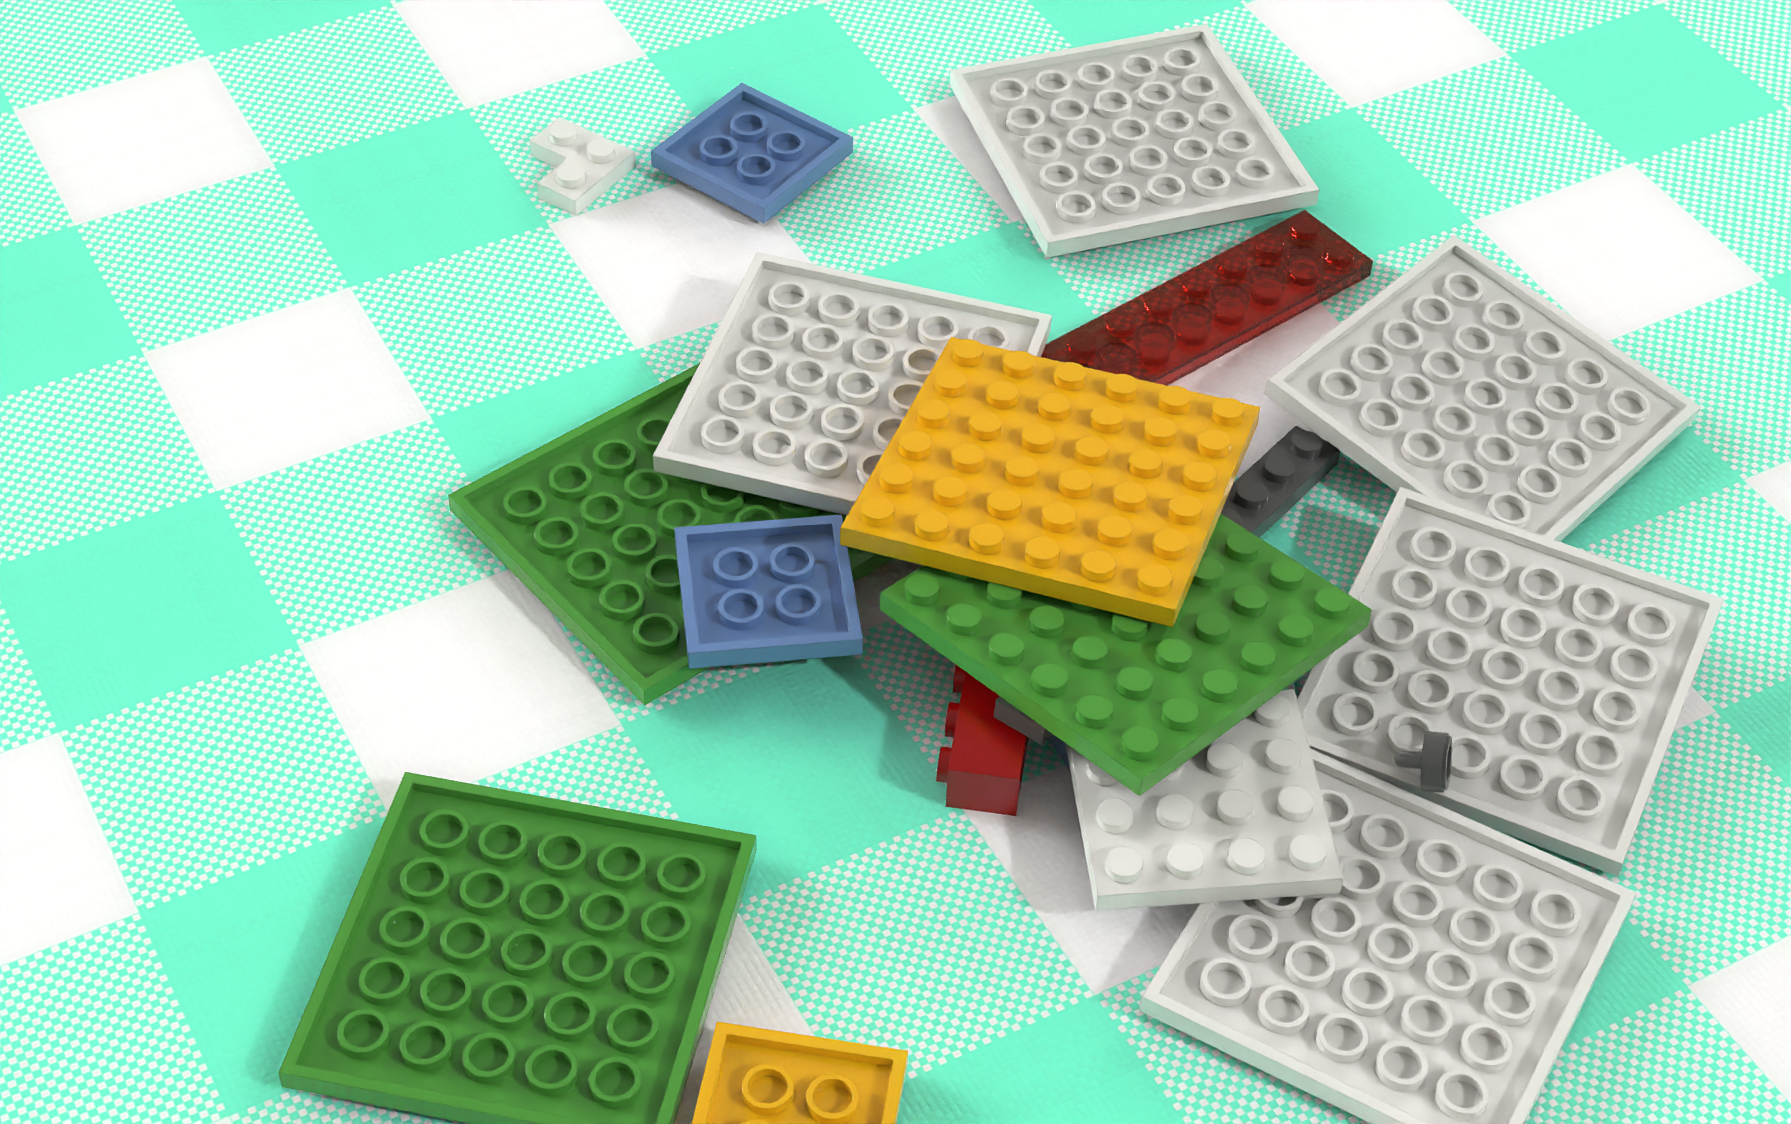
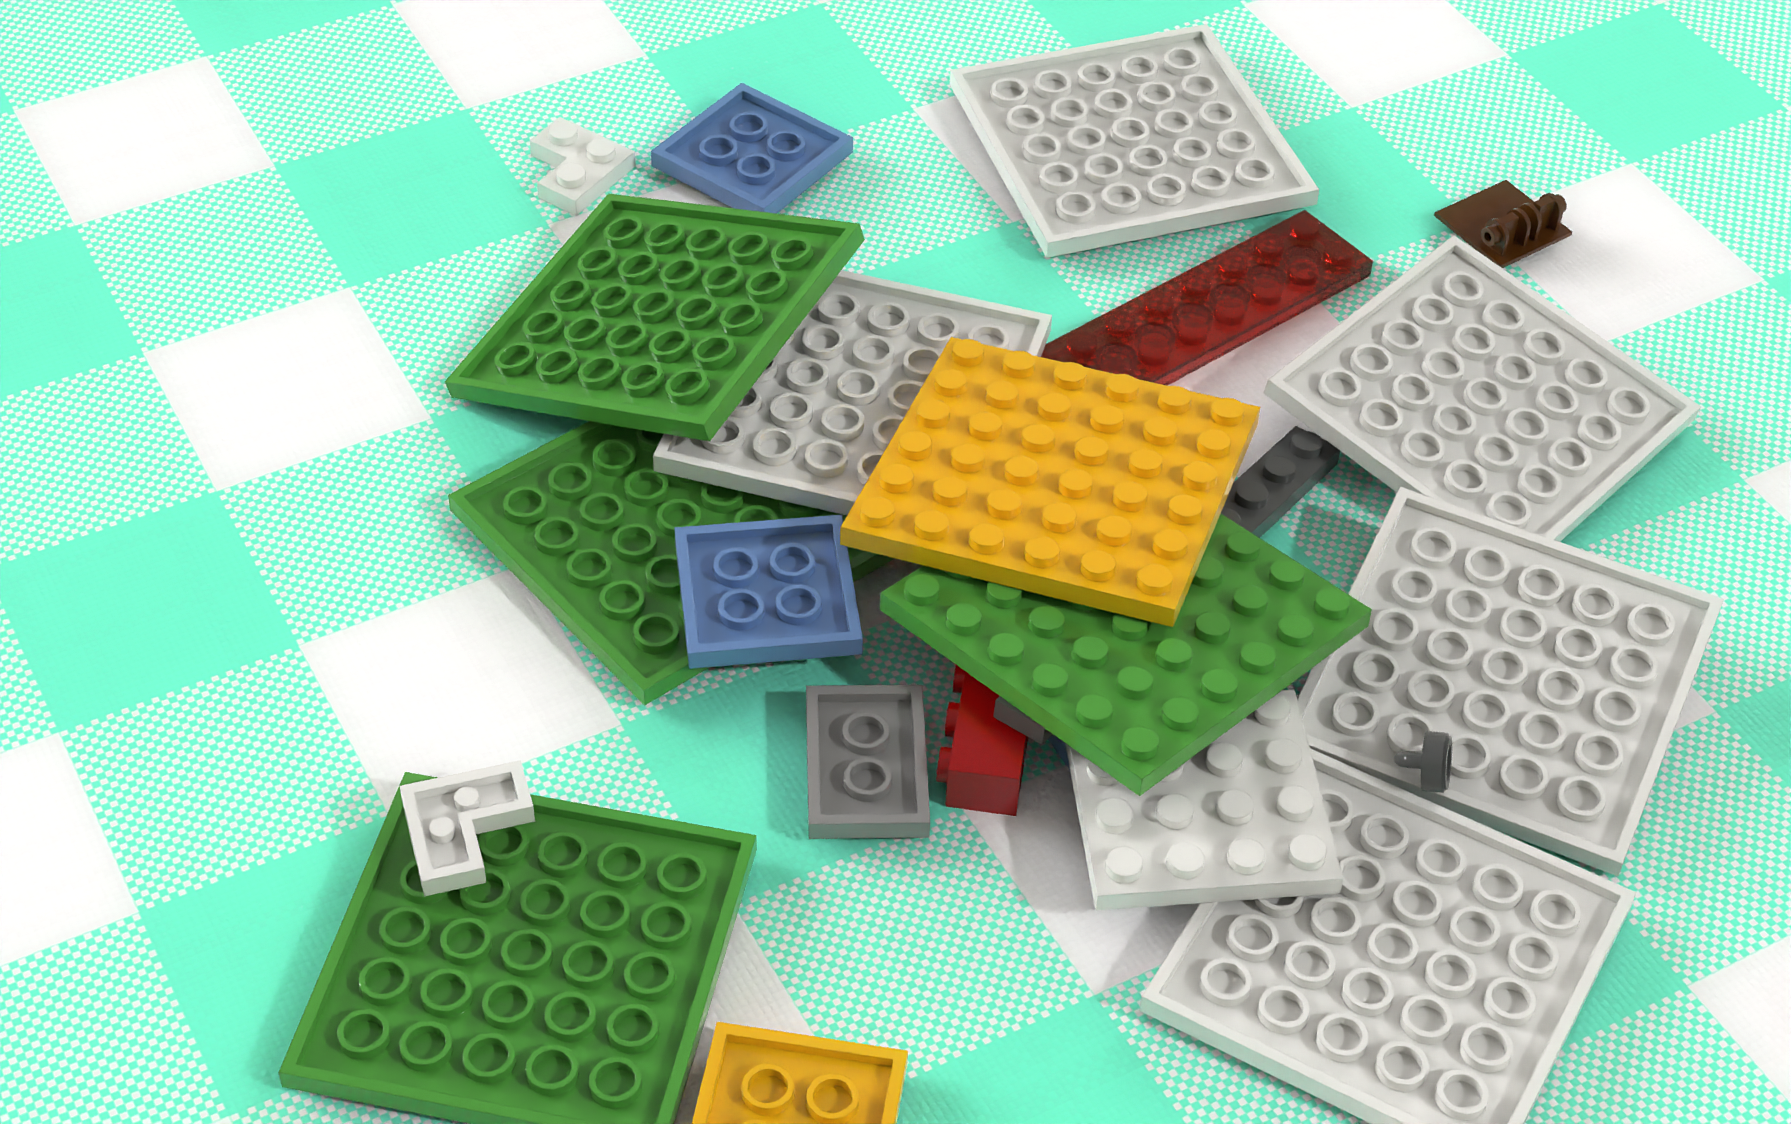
(450, 812): none -> white plate
(657, 315): none -> bright green plate
(866, 762): none -> light grey plate
(1506, 222): none -> reddish brown hinge

